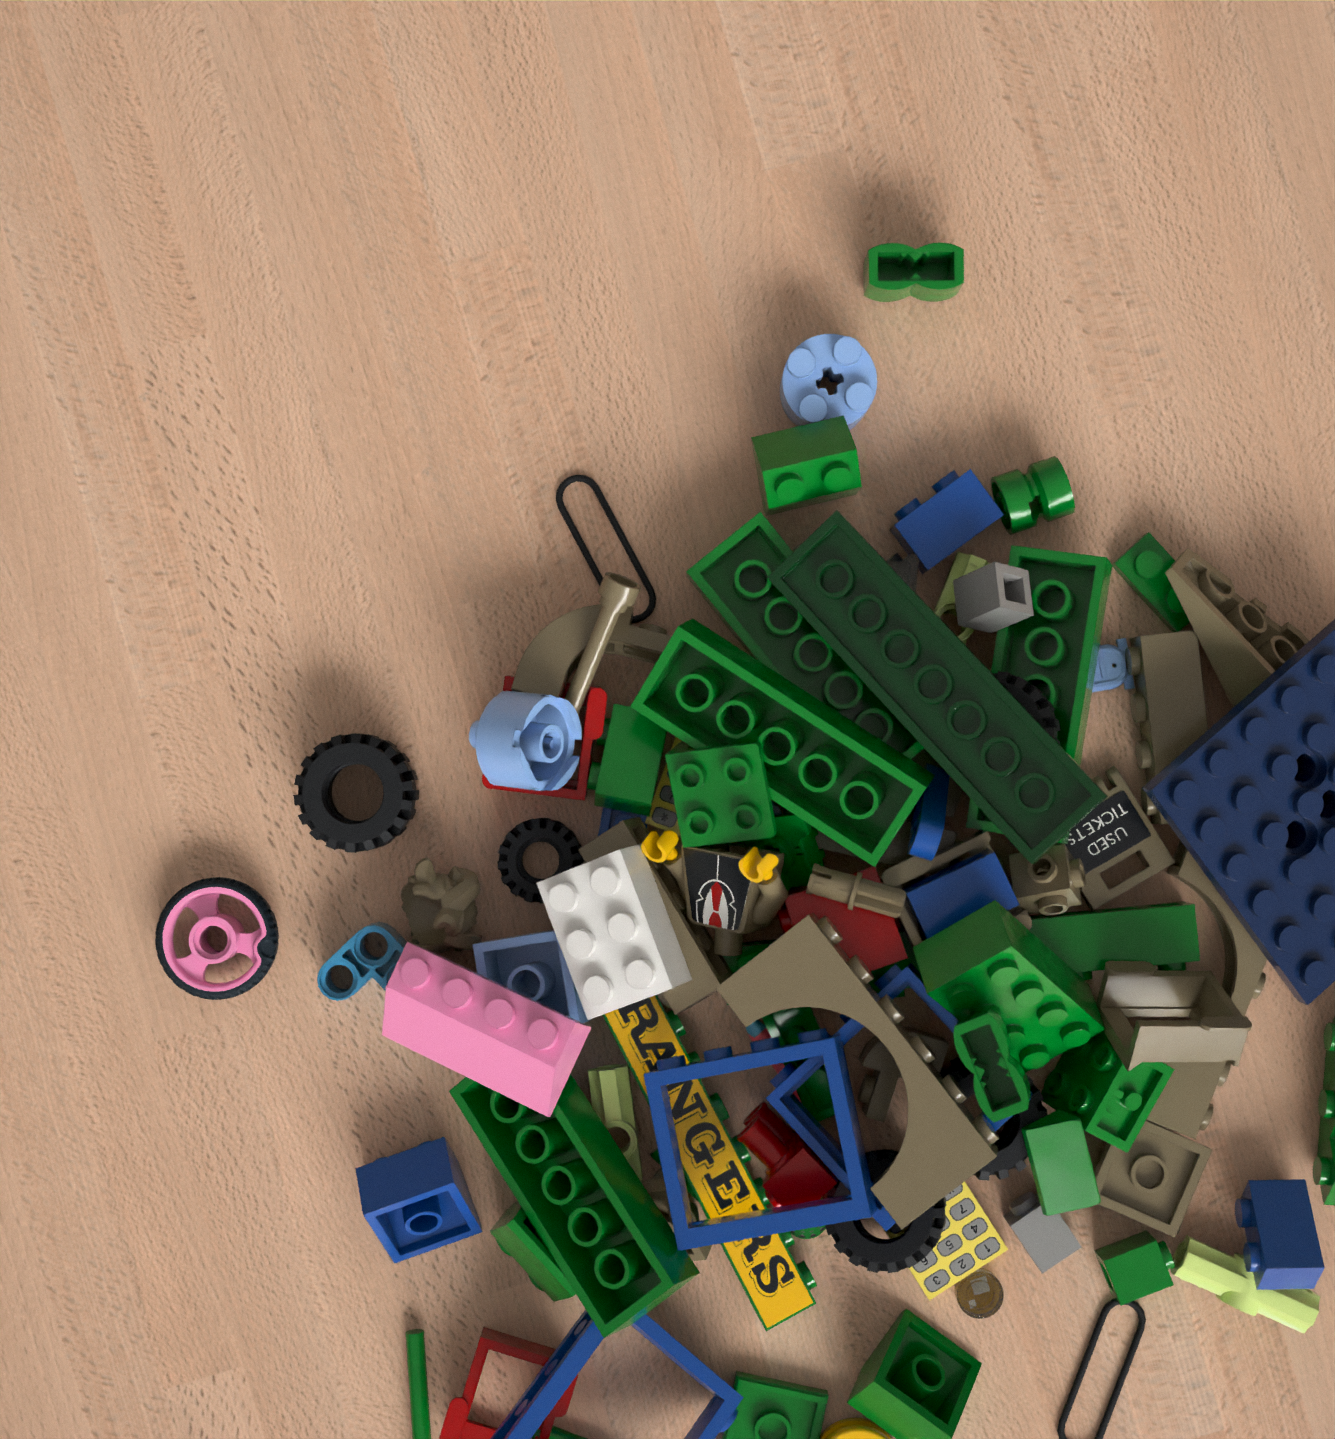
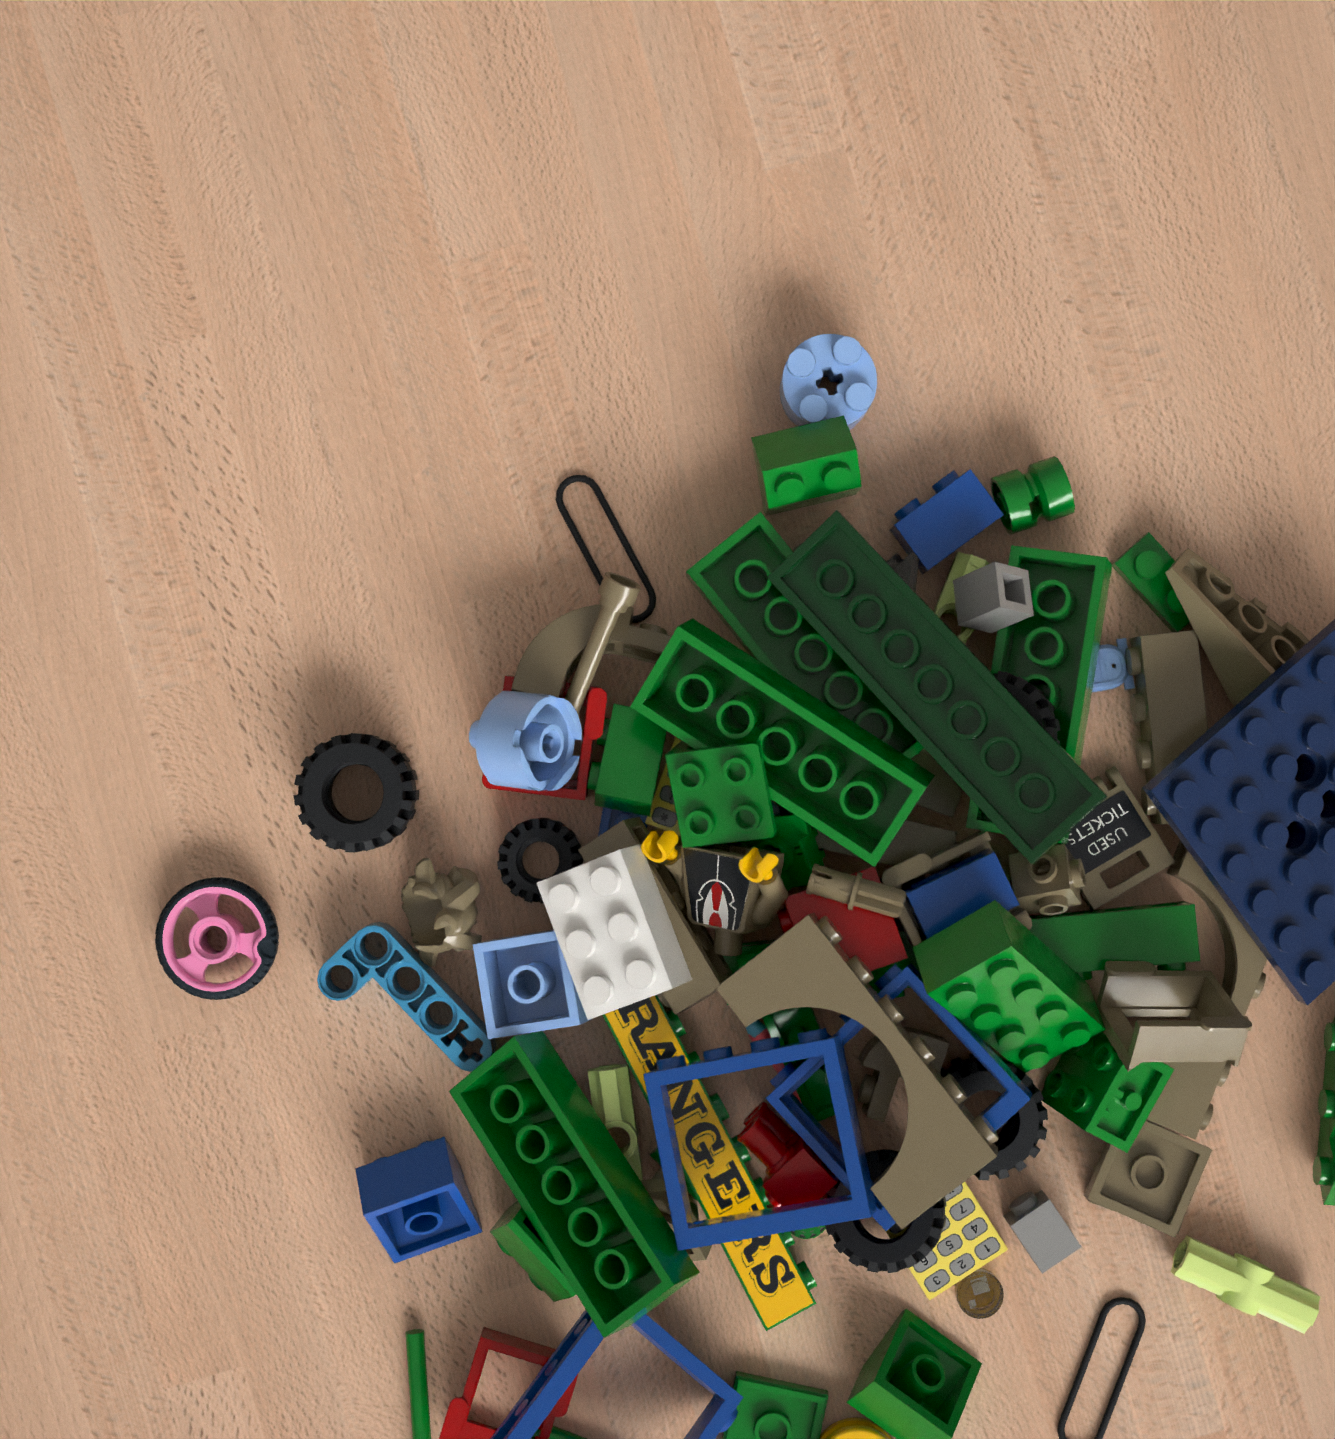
(481, 1028): bright pink slope -> none
(925, 273): green brick -> none
(929, 816): blue beam -> none
(998, 1077): green brick -> none
(1061, 1163): green slope -> none
(1135, 1267): green brick -> none
(1279, 1234): blue brick -> none

